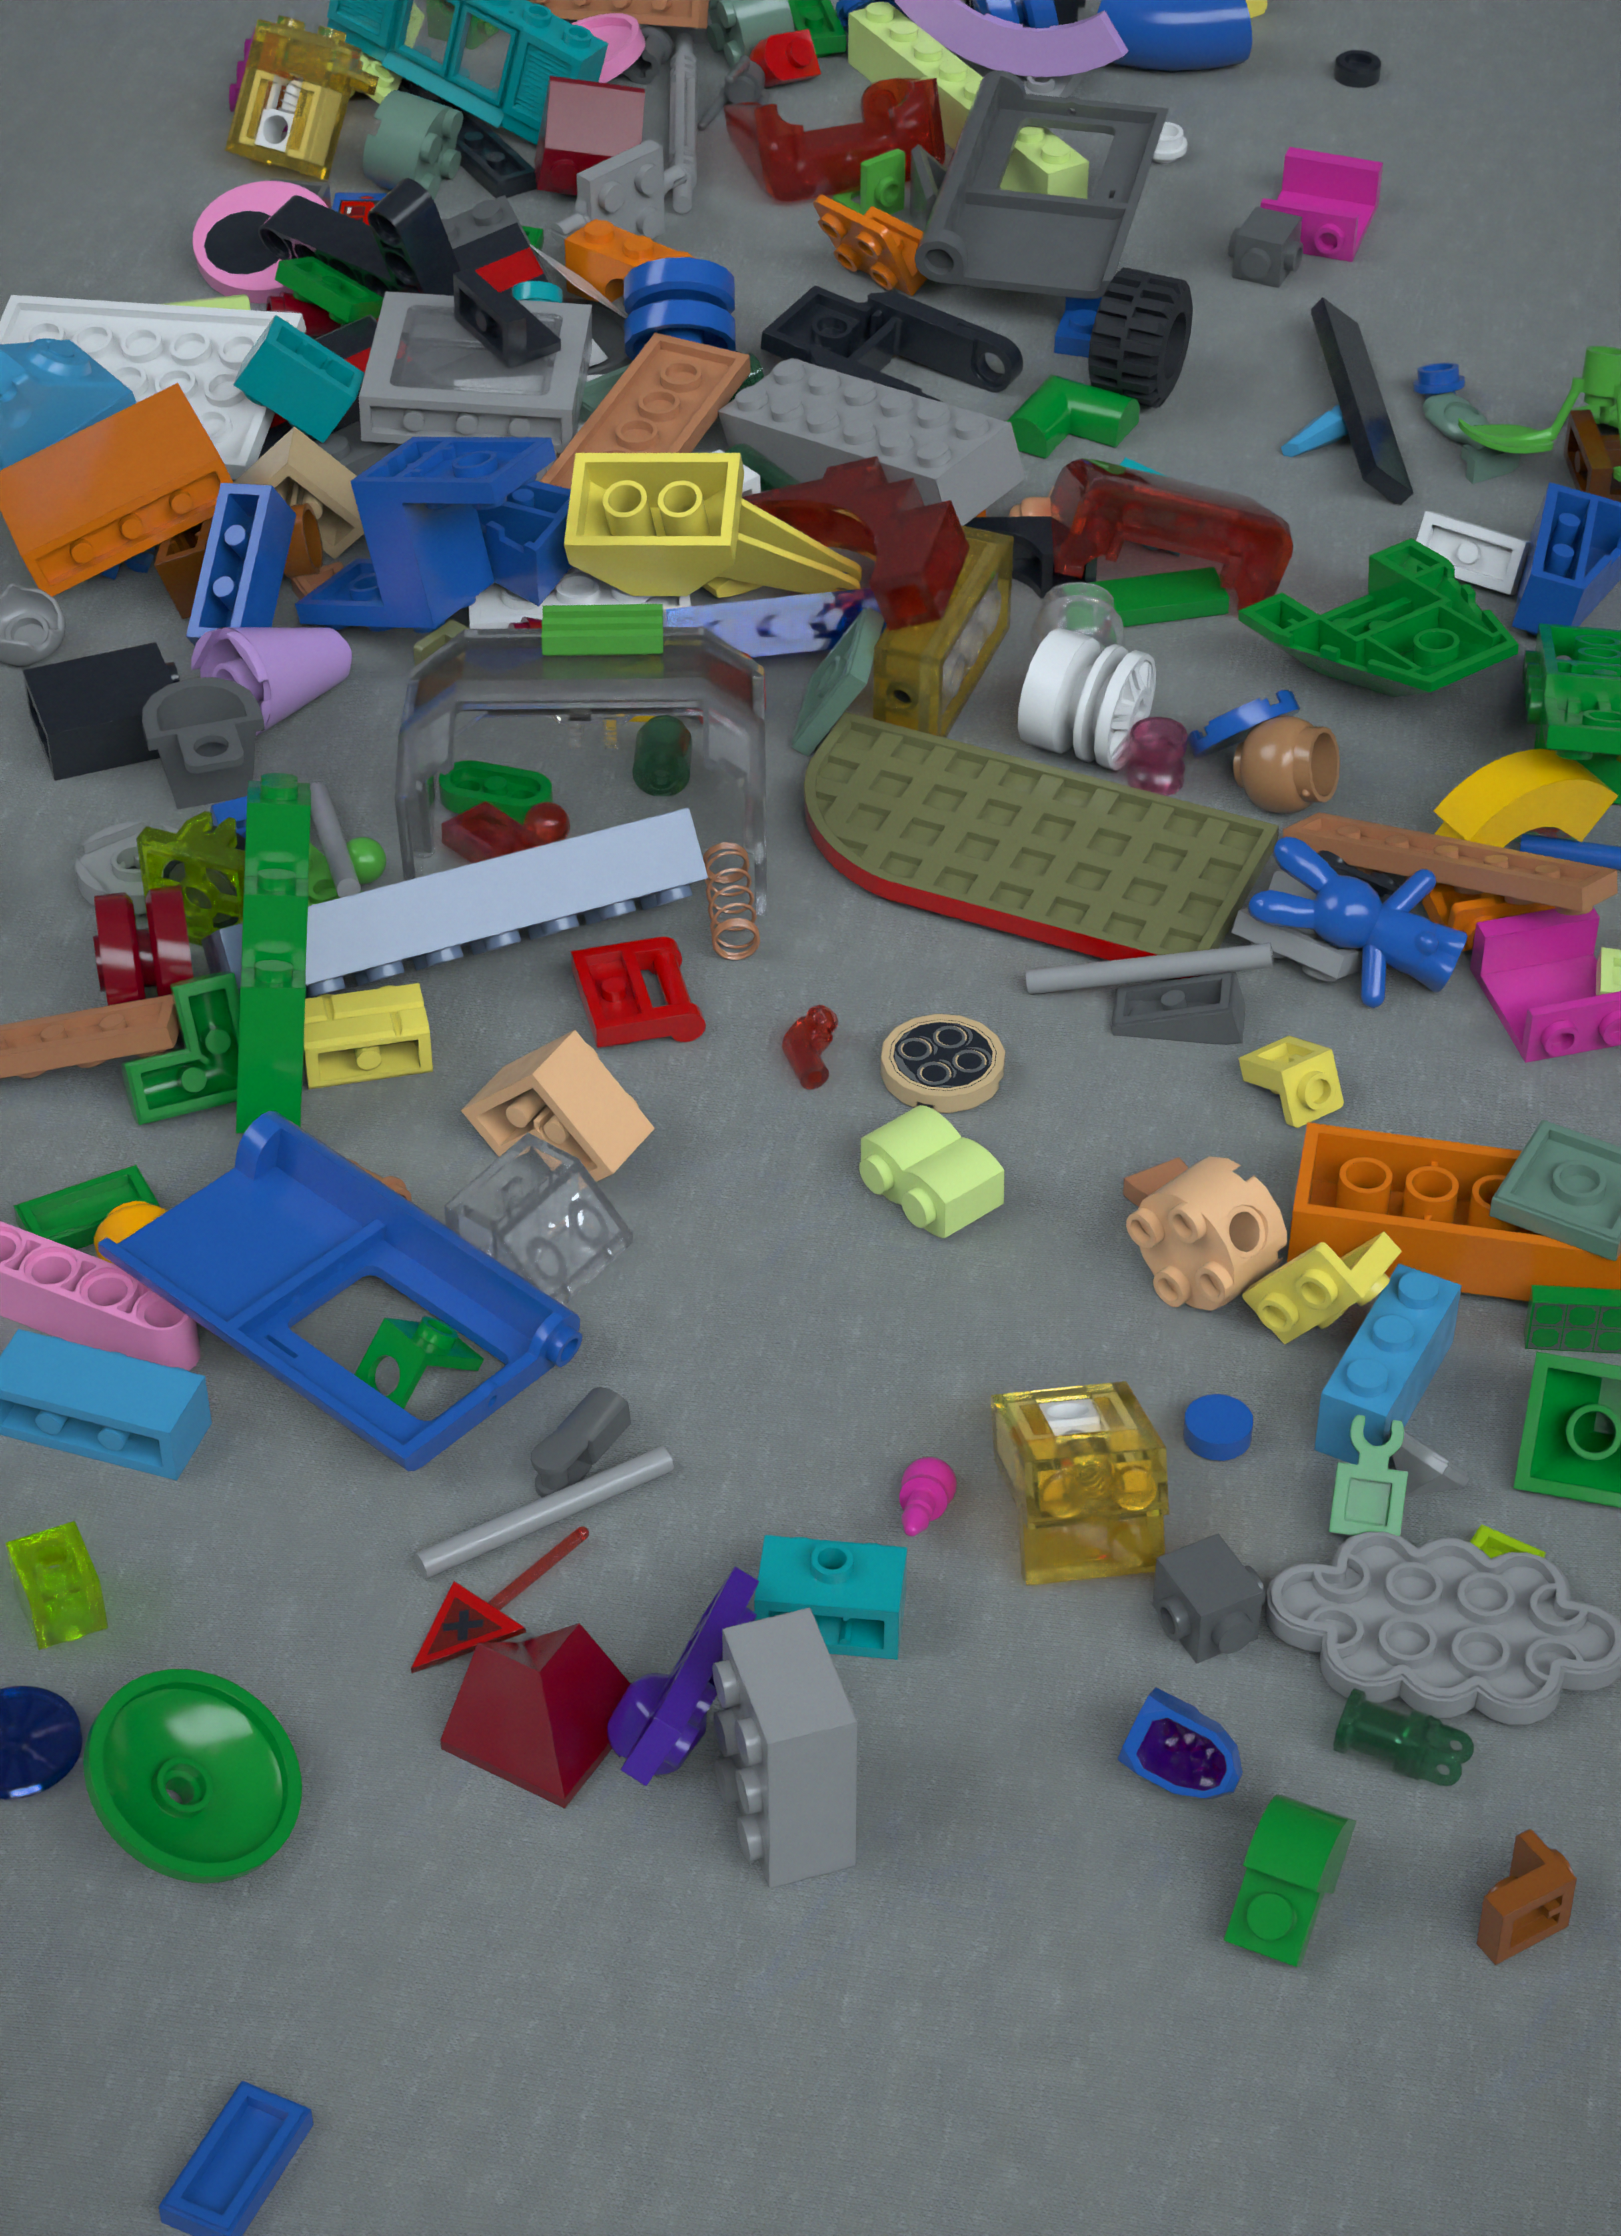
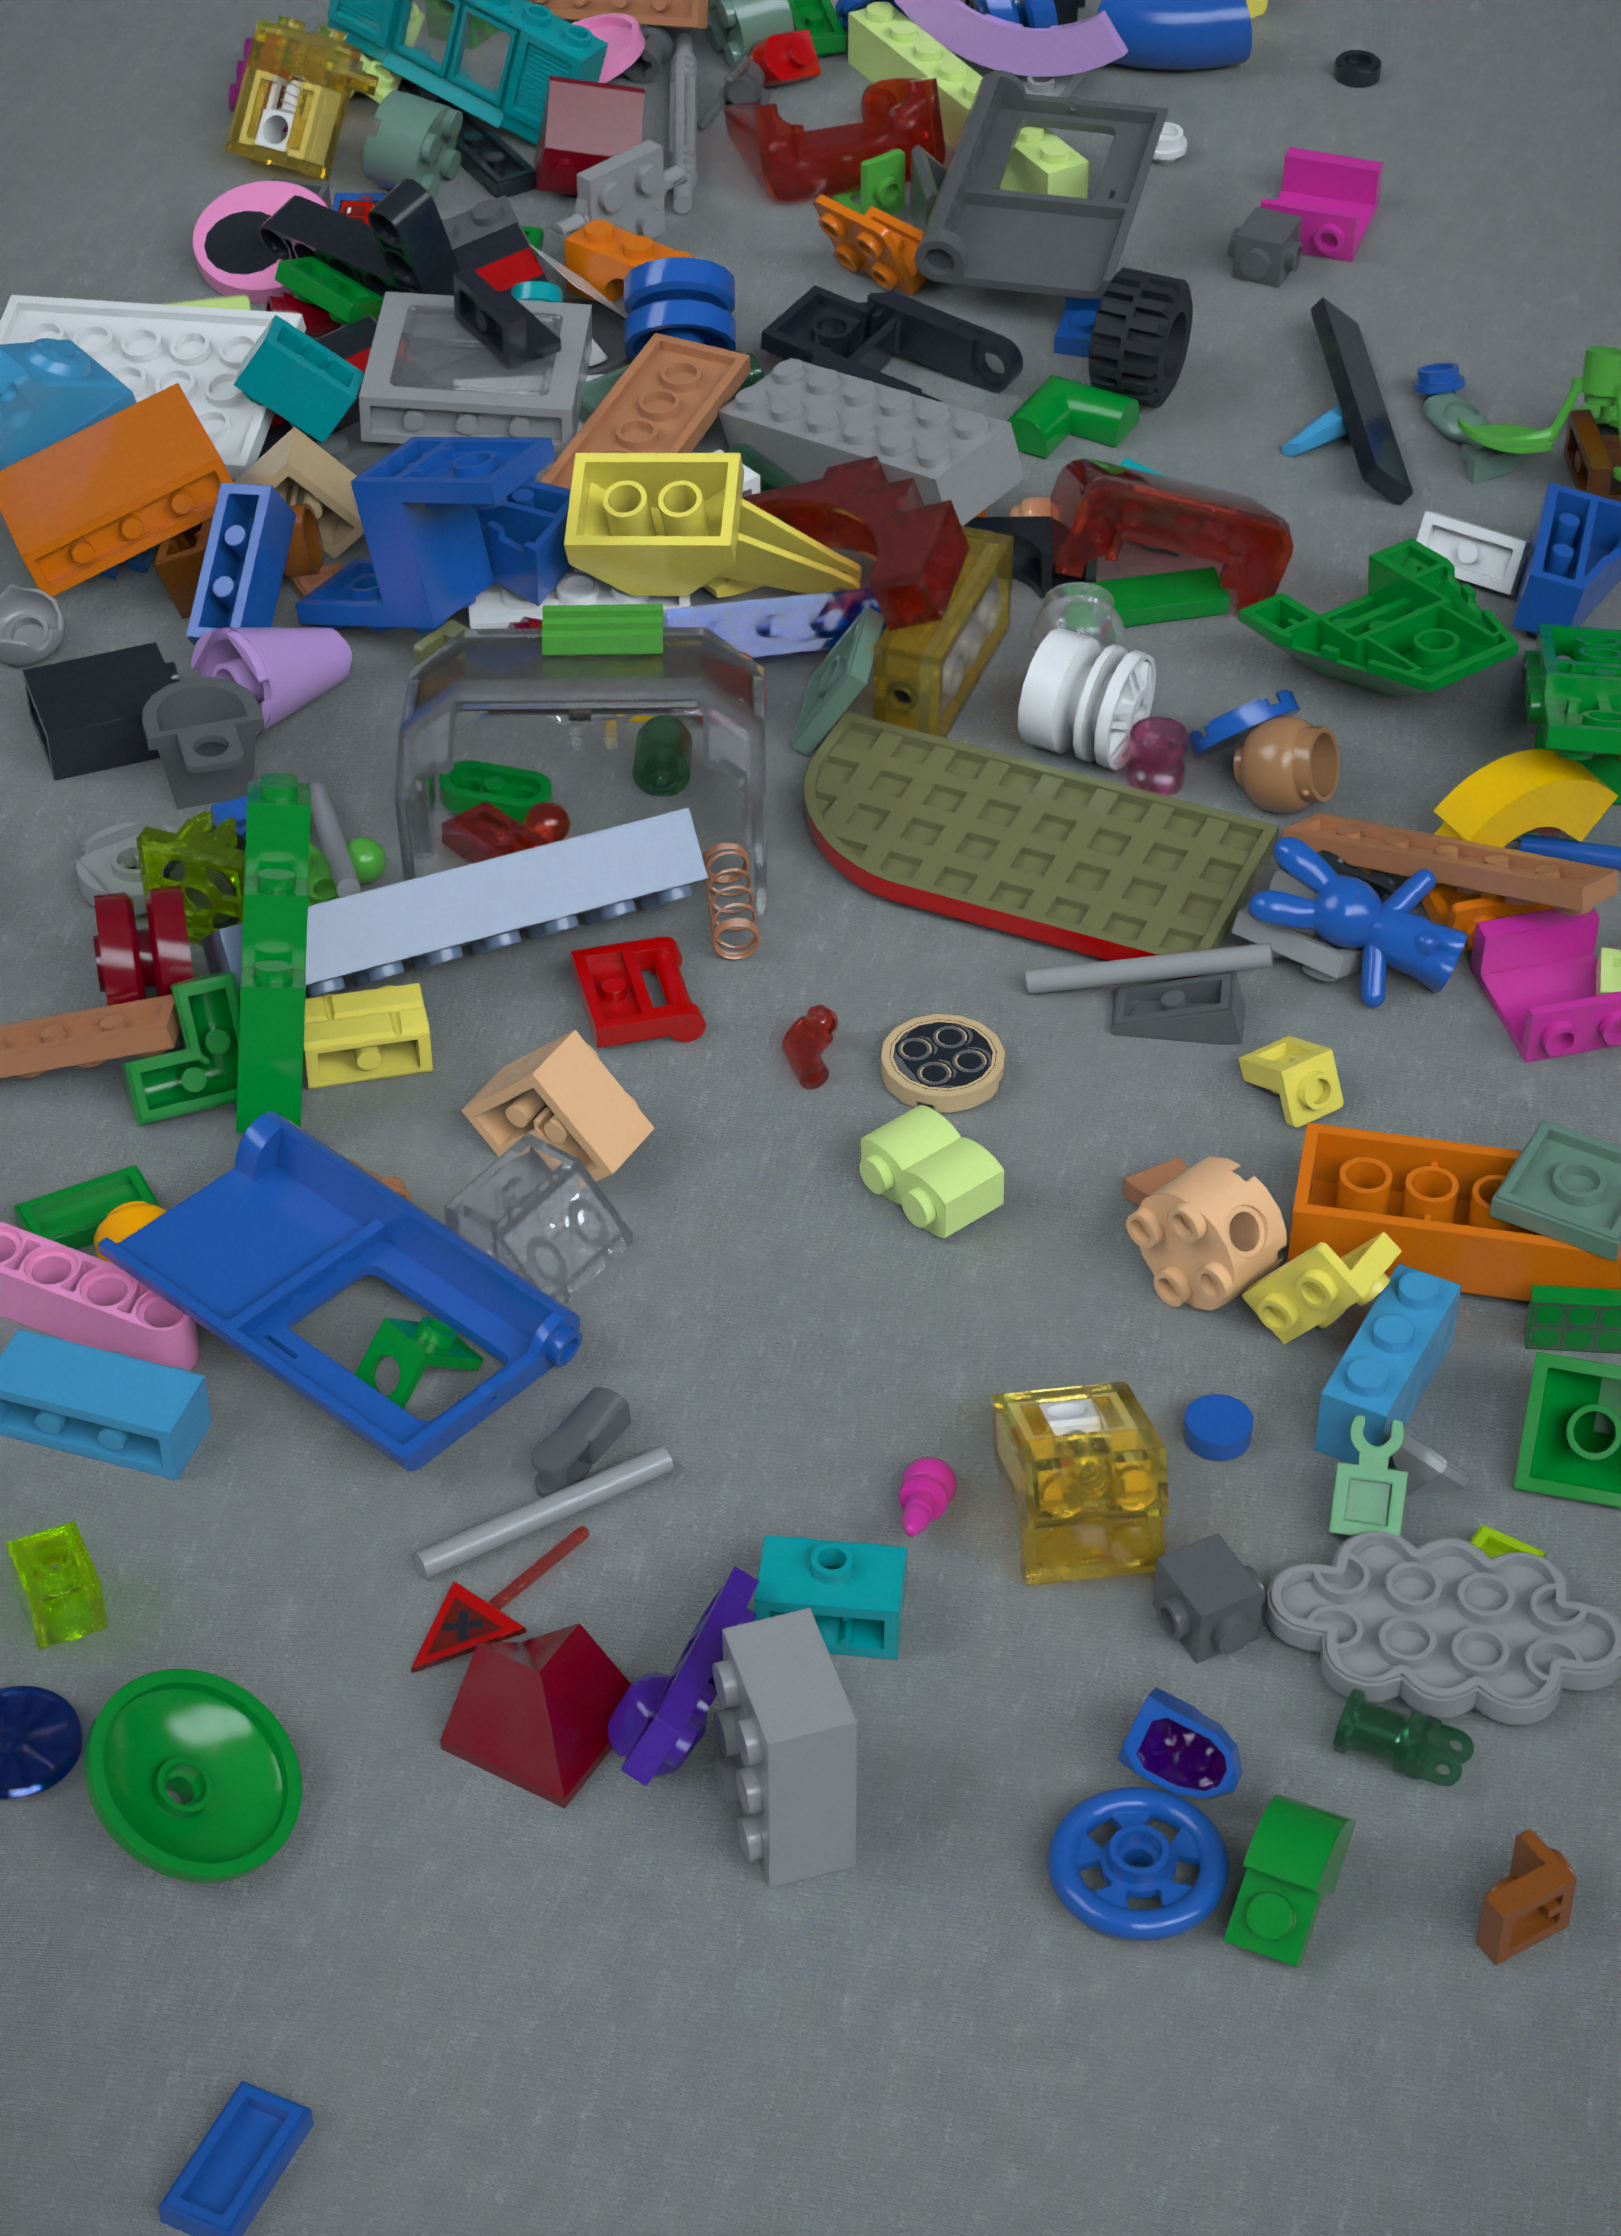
(1138, 1844): none -> blue plate

